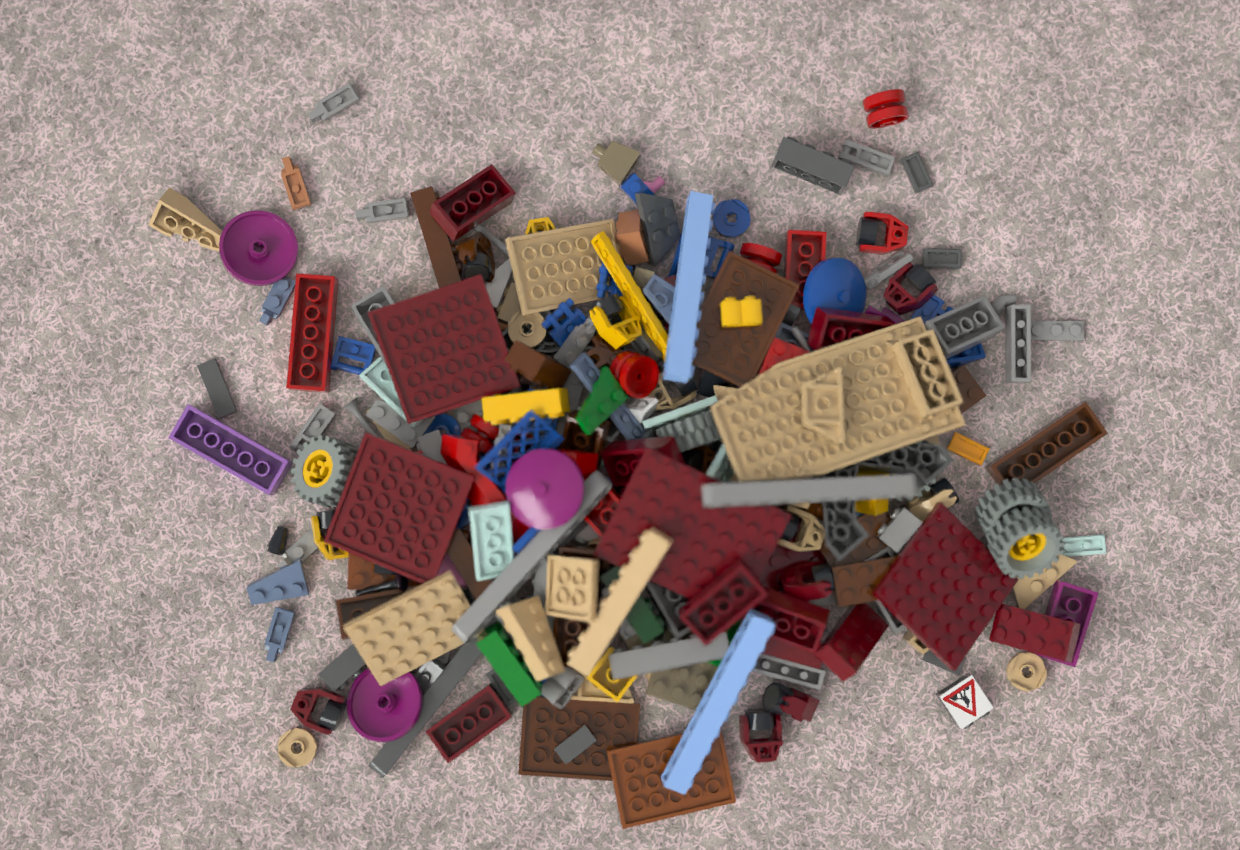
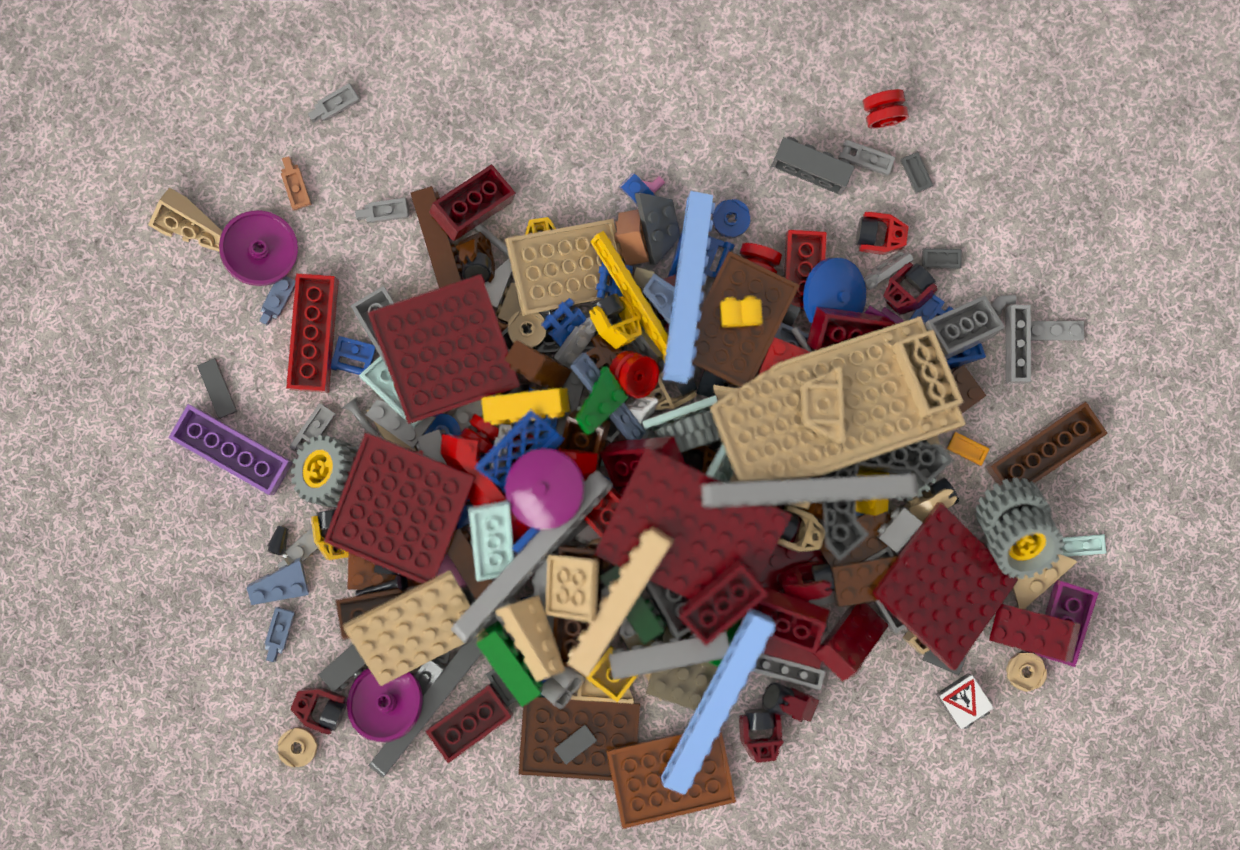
(616, 160): dark tan torso -> none

